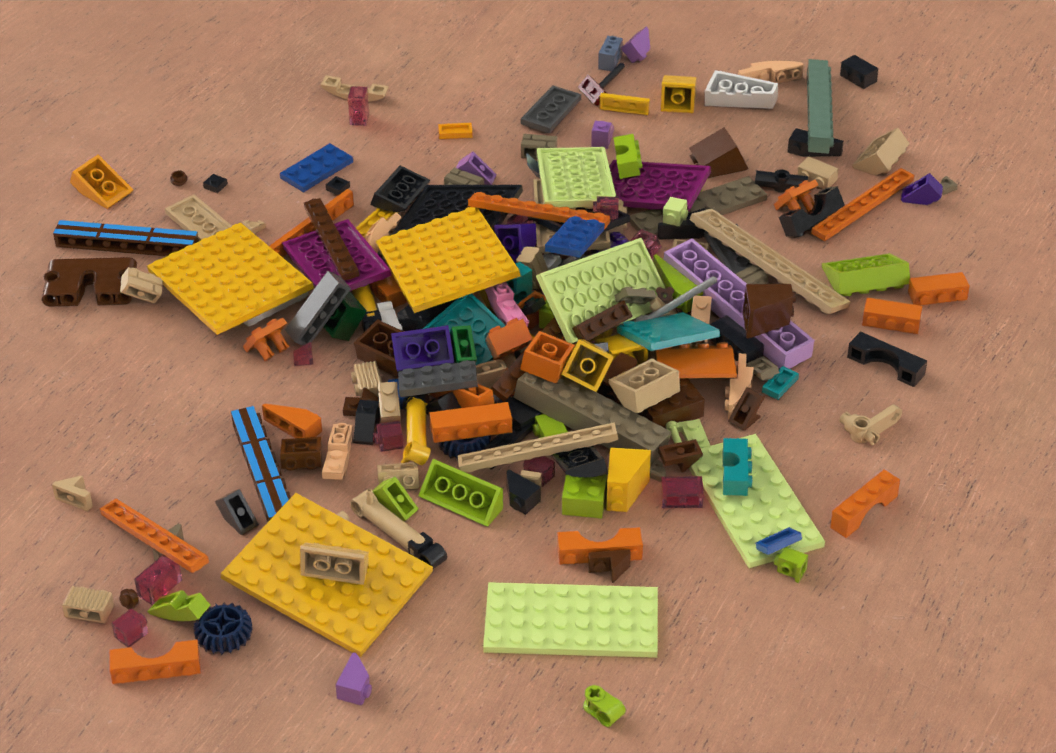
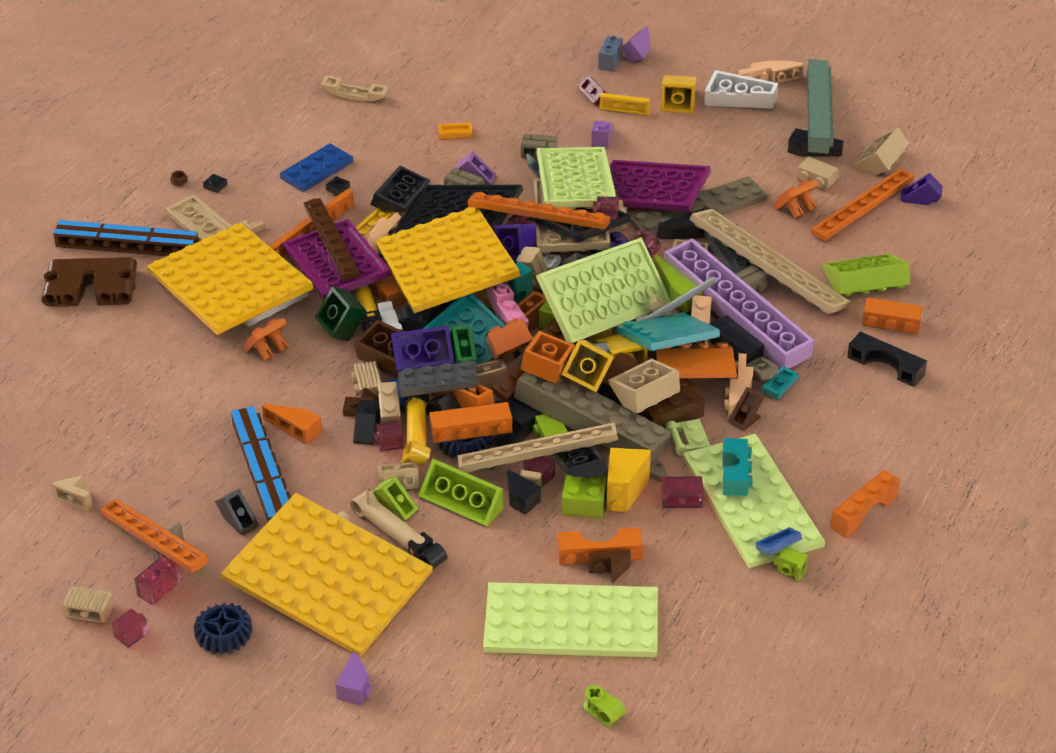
(100, 182): light orange slope -> none
(128, 598): reddish brown plate -> none
(130, 667): orange arch -> none
(141, 285): tan brick -> none
(179, 606): lime slope -> none
(301, 453): reddish brown plate -> none
(303, 355): clear pink slope -> none
(317, 309): dark grey brick -> none
(333, 563): tan slope -> none
(338, 452): light nougat slope -> none
(358, 105): clear pink brick -> none
(532, 305): black plate -> none
(550, 109): dark grey plate -> none
(575, 237): blue plate -> none
(602, 322): reddish brown tile -> none
(612, 75): black bar -> none
(627, 156): lime arch -> none
(636, 296): dark tan plate -> none
(668, 291): reddish brown plate -> none
(675, 211): yellowish green brick -> none
(681, 453): reddish brown slope -> none
(719, 153): reddish brown slope -> none
(767, 307): reddish brown slope -> none
(778, 180): black piece -> none
(825, 204): black arch -> none
(859, 71): black brick -> none
(867, 430): tan piece -> none
(938, 288): orange brick -> none
(948, 185): dark tan tile -> none

